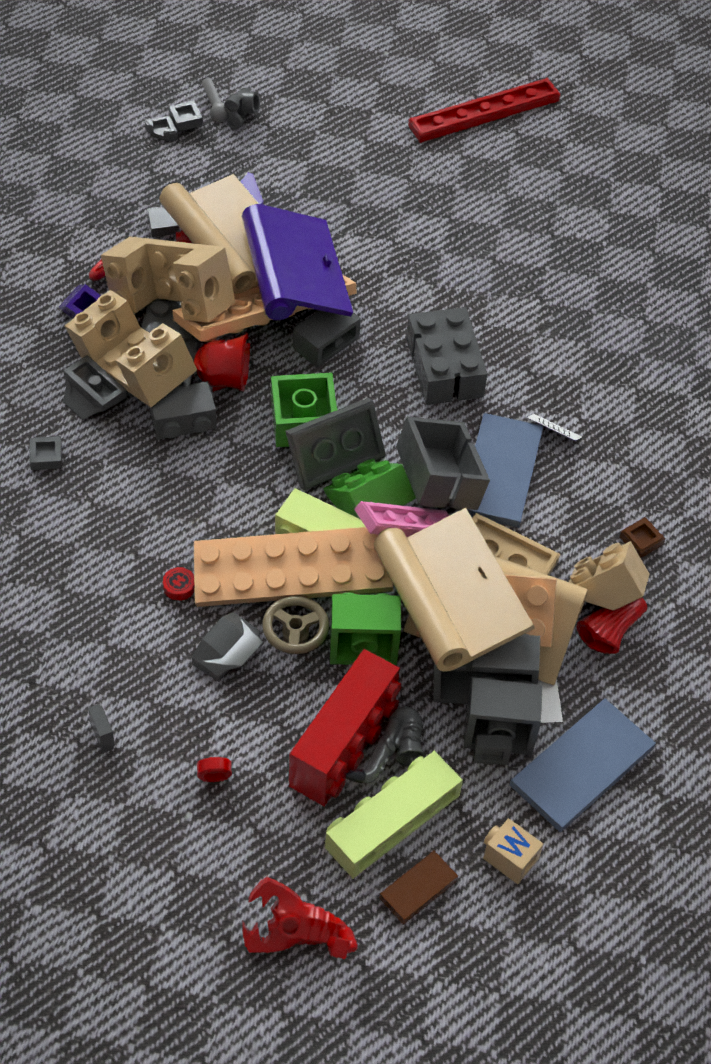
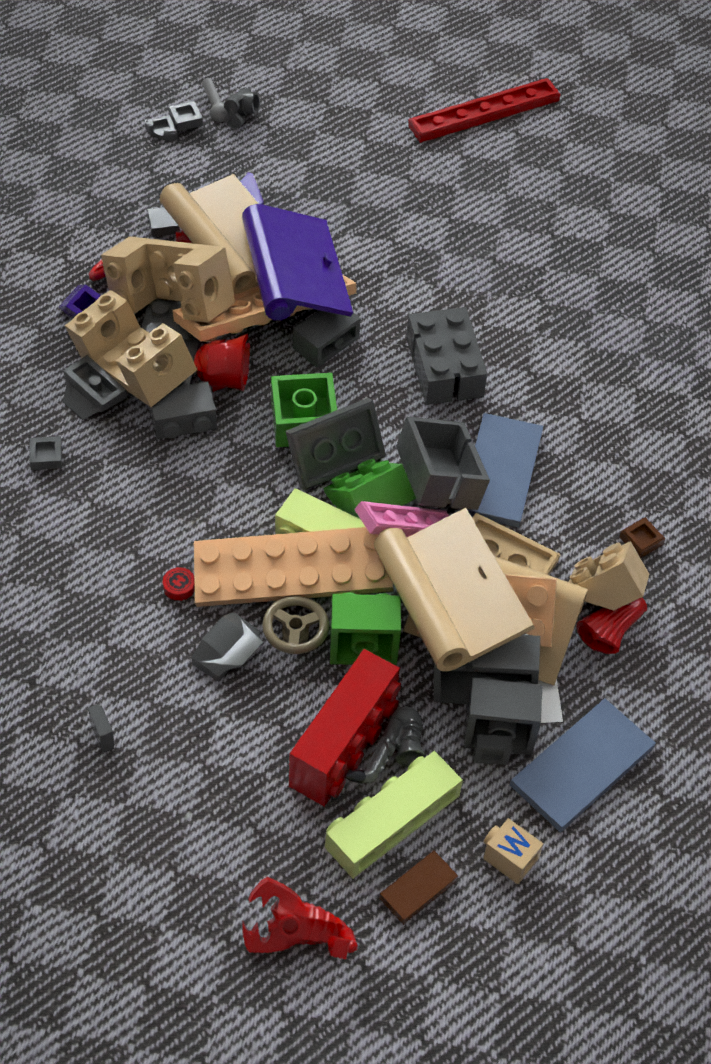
(214, 769): red tile -> none
(548, 424): white sticker -> none

